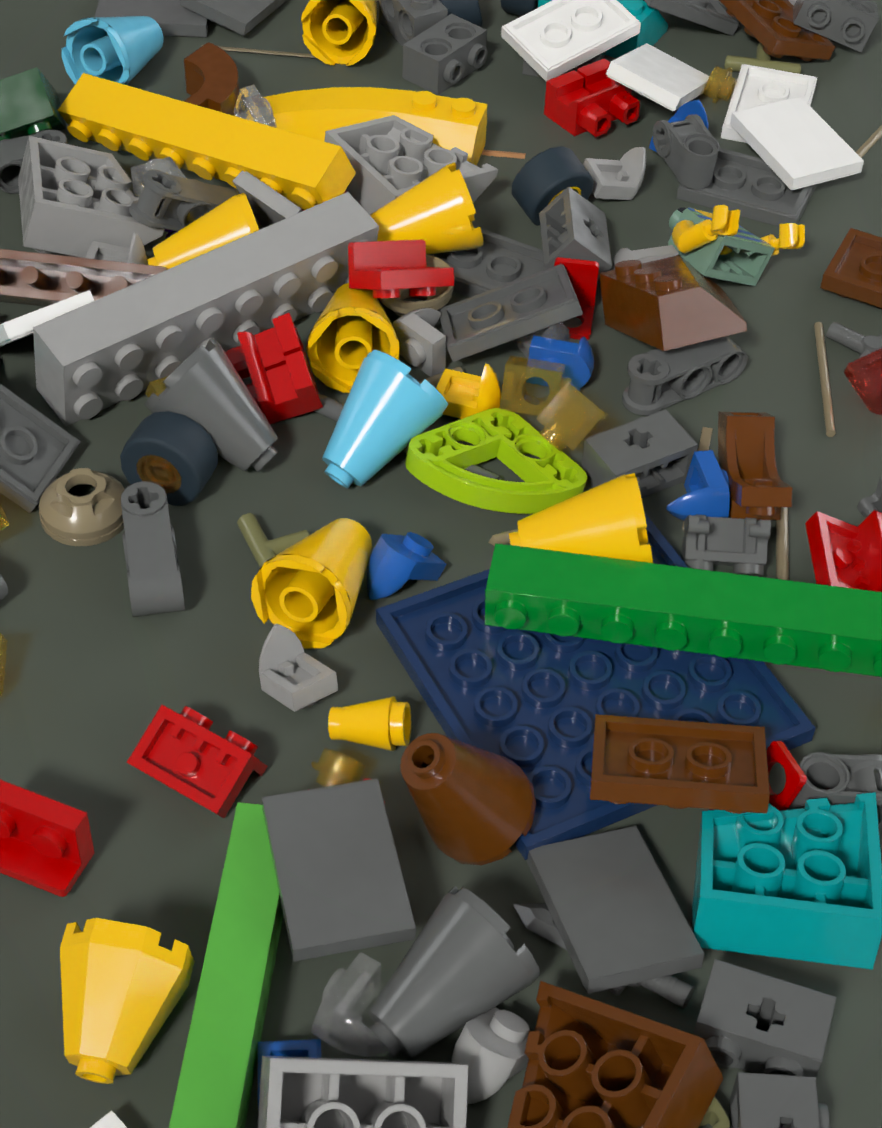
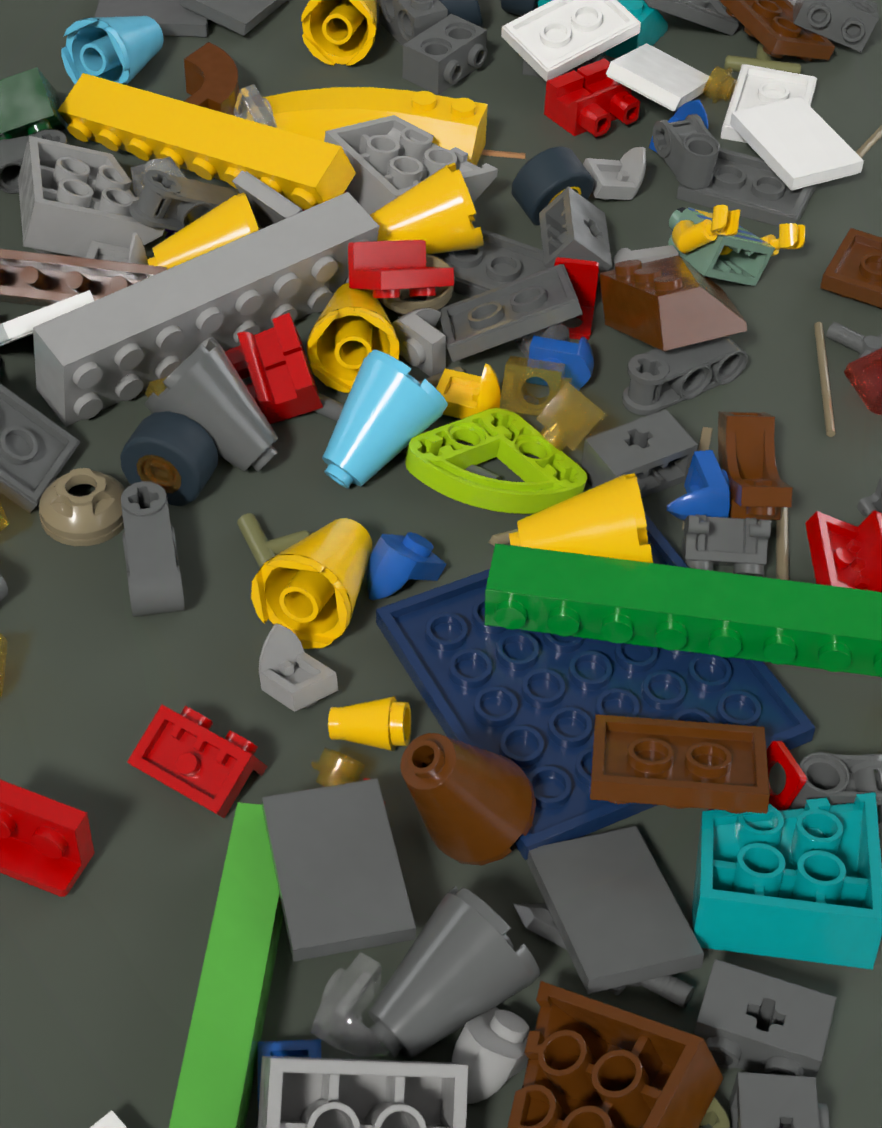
(117, 994): yellow cone -> none
(266, 52): dark tan piece -> none

